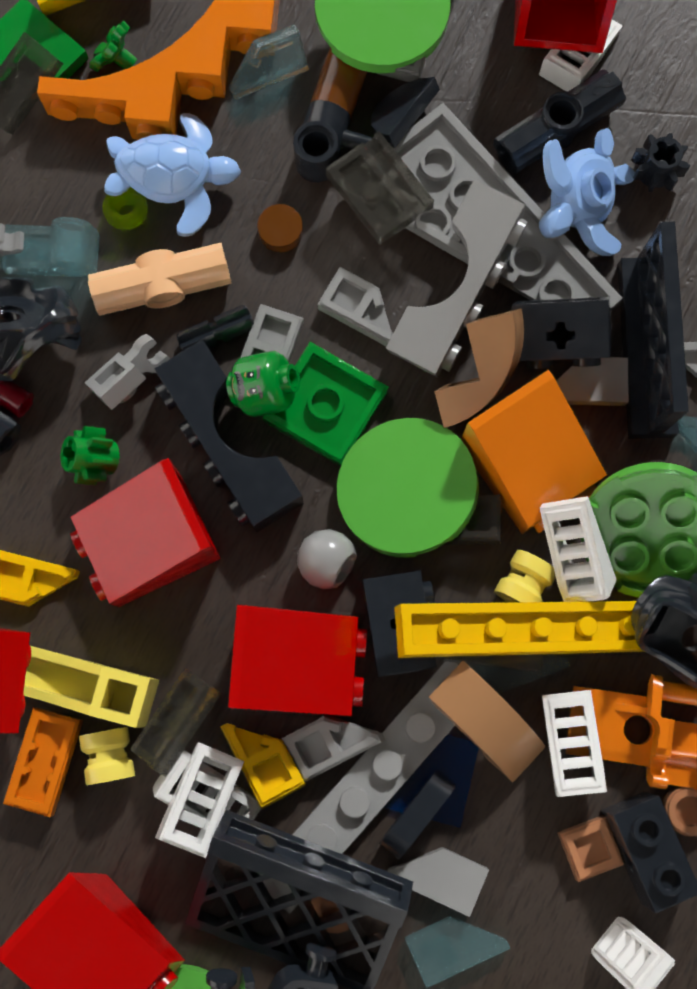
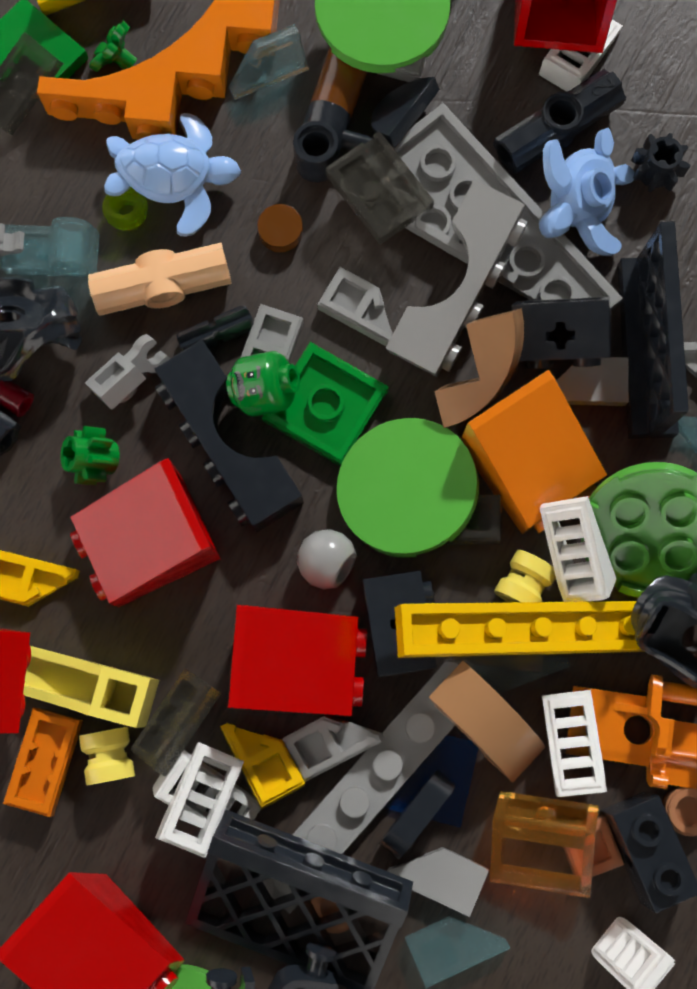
(547, 823): none -> clear orange tile

